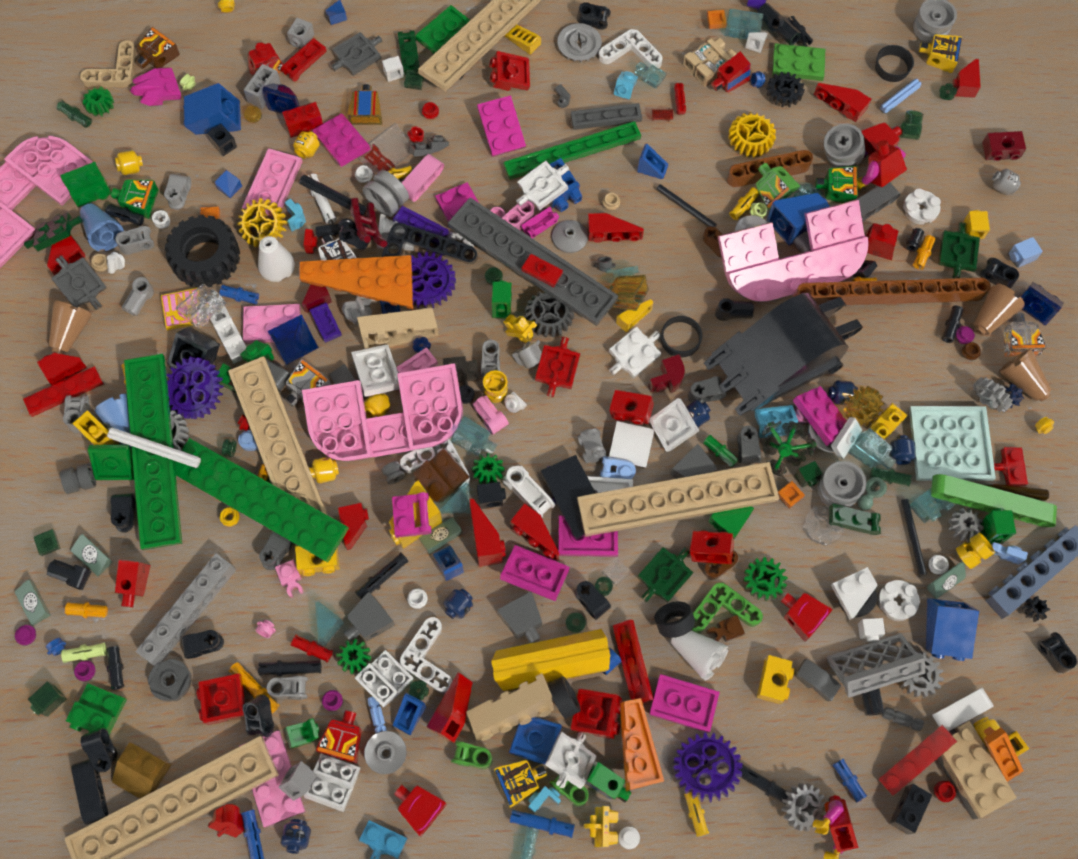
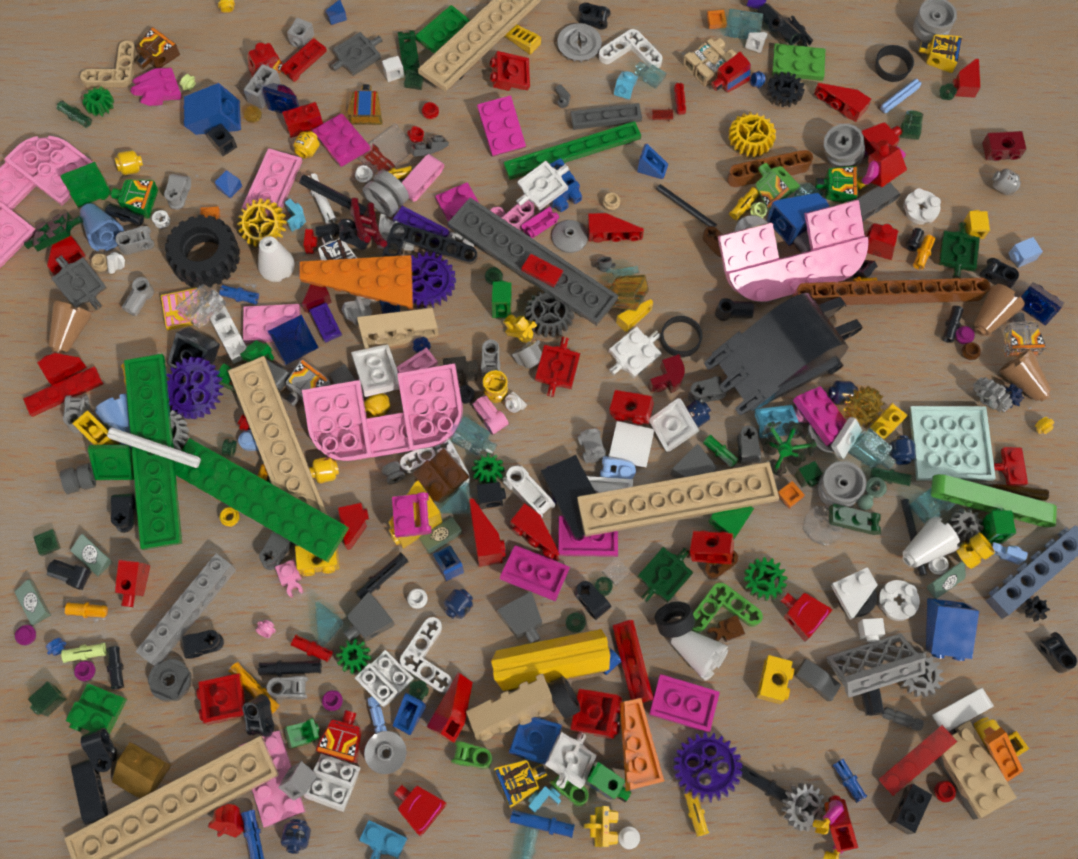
(931, 543): none -> white cone

